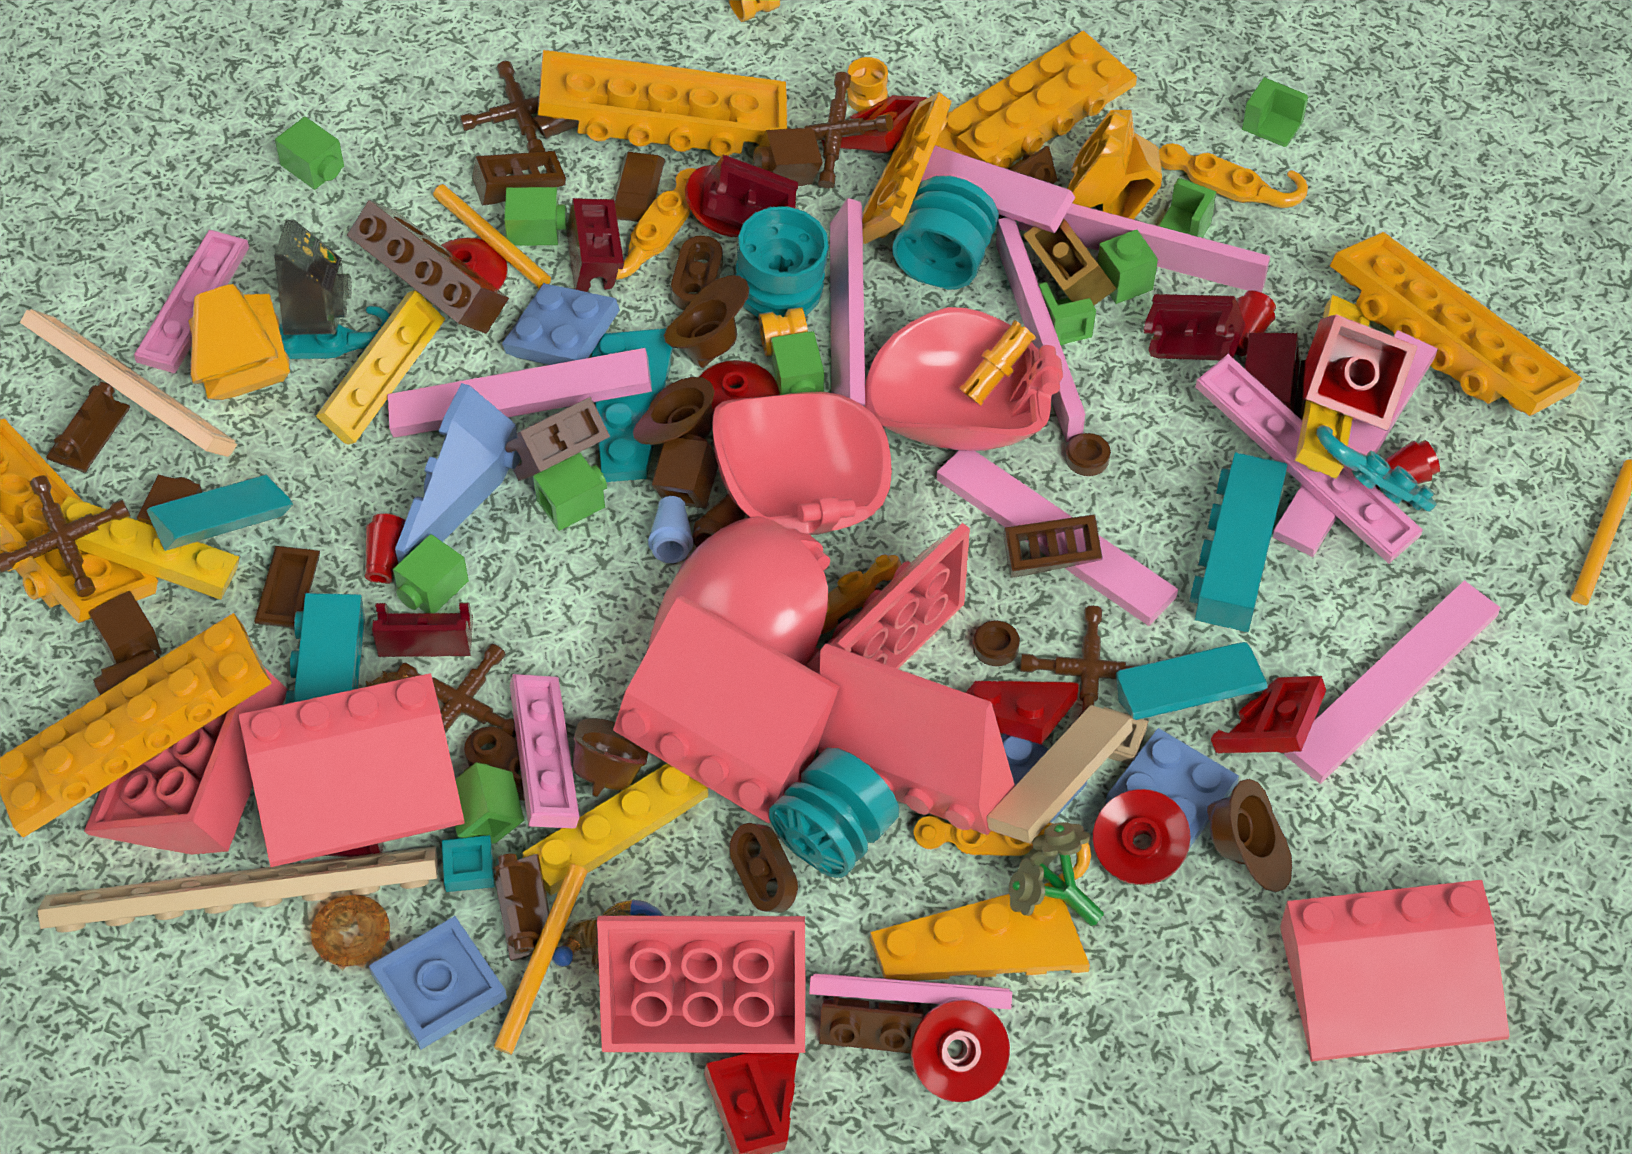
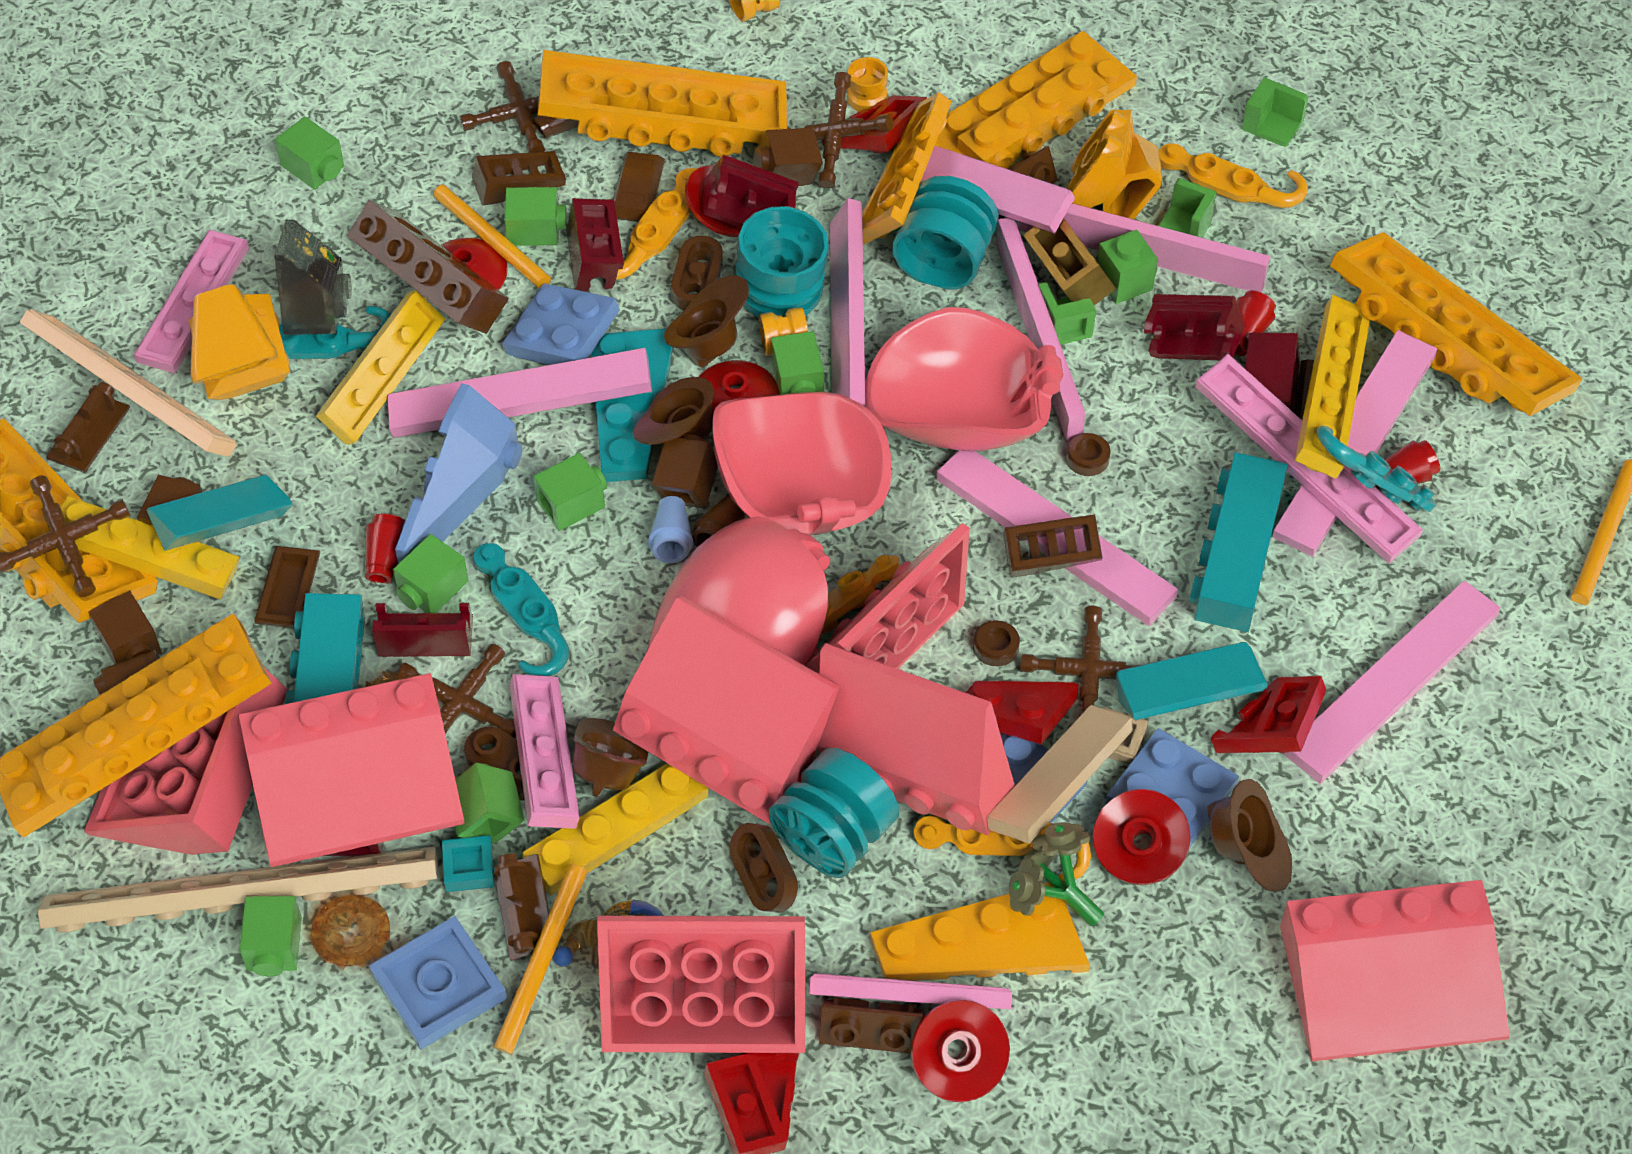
(270, 934): none -> bright green brick
(525, 606): none -> teal piece
(557, 438): hinge -> none
(997, 363): light orange pin -> none
(1357, 370): slope -> none

